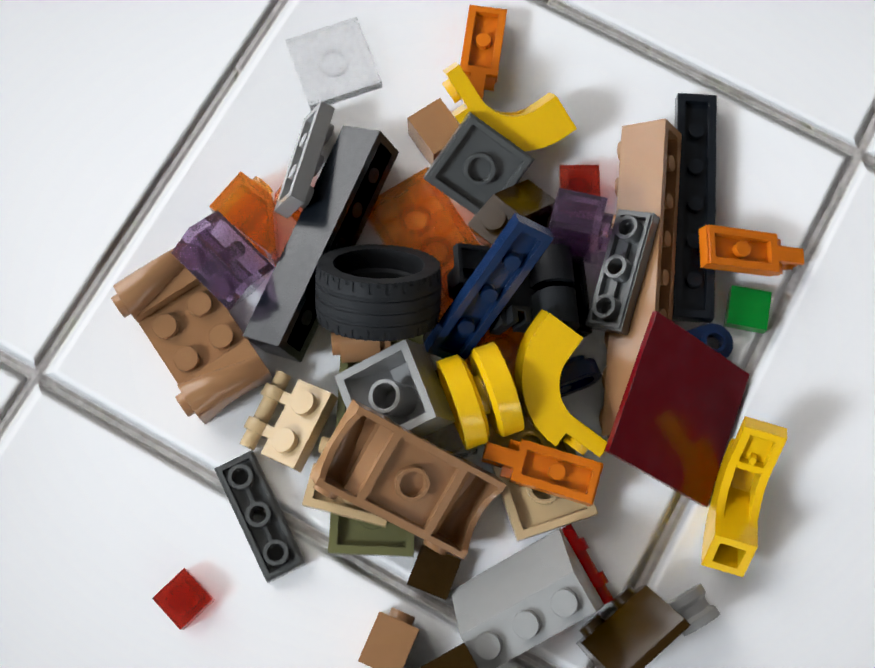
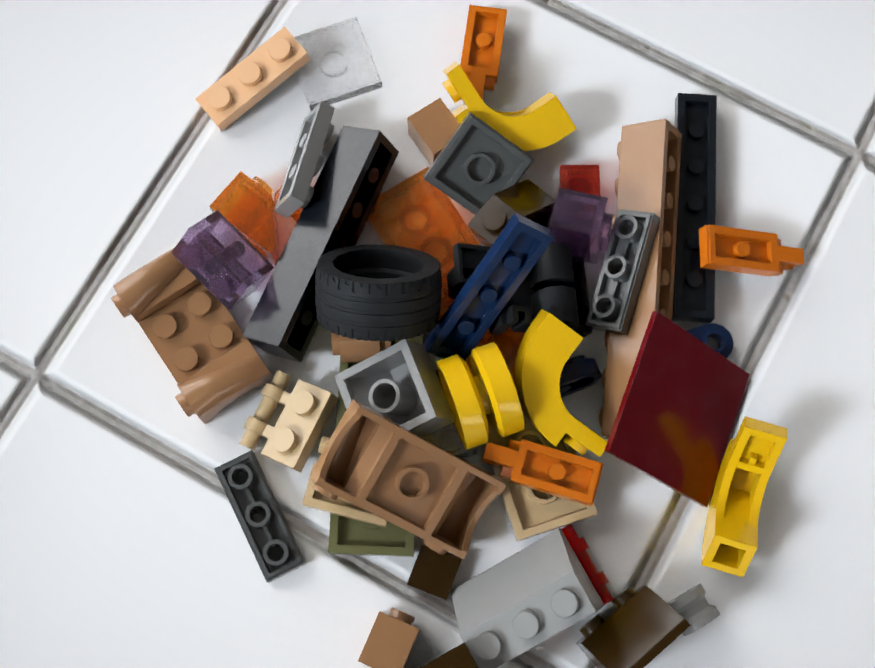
(183, 599): clear red plate -> none
(253, 78): none -> light nougat plate
(747, 309): green tile -> none

